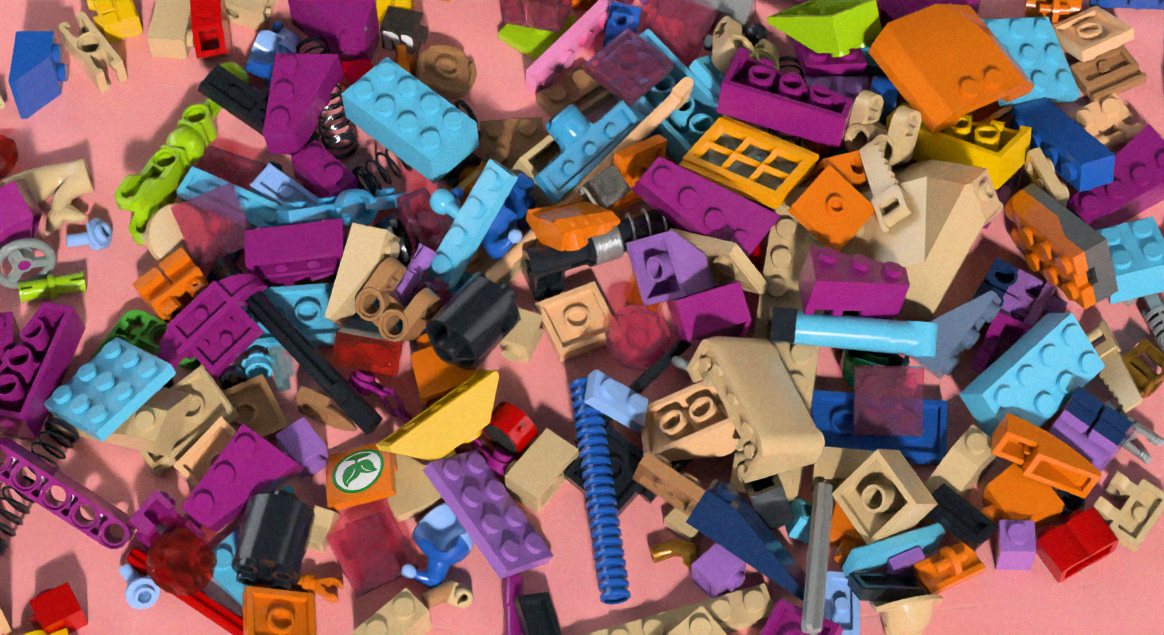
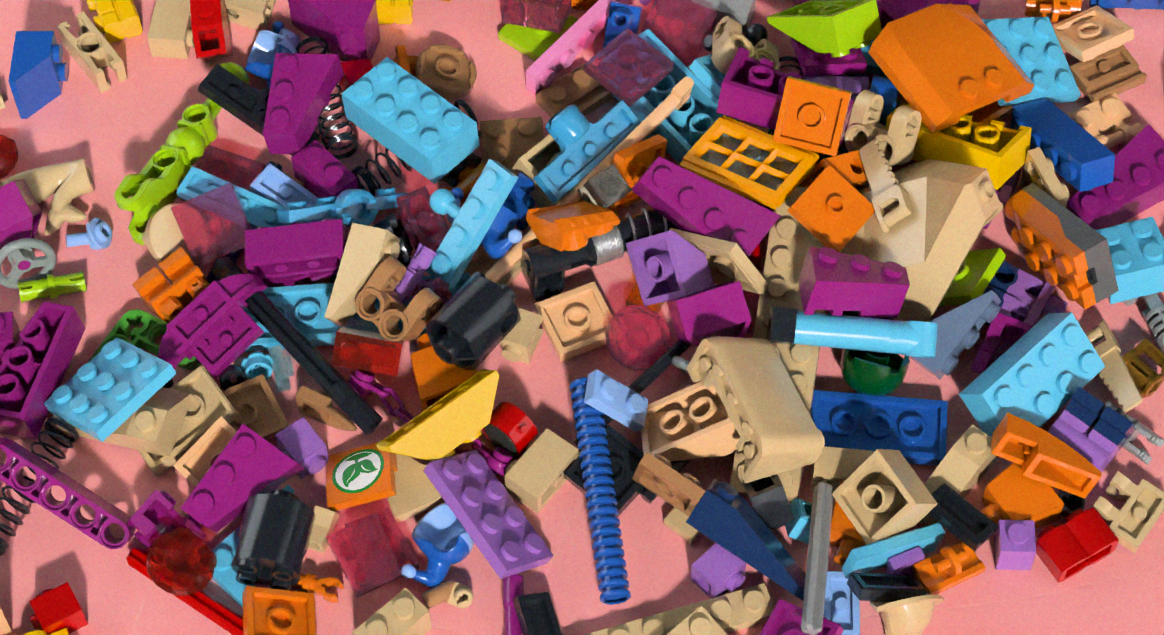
(141, 590): light blue plate -> none
(403, 28): clear smoke brick -> none
(675, 547): pearl gold arm -> none
(812, 116): none -> orange plate
(888, 400): clear pink plate -> none
(973, 276): none -> lime plate

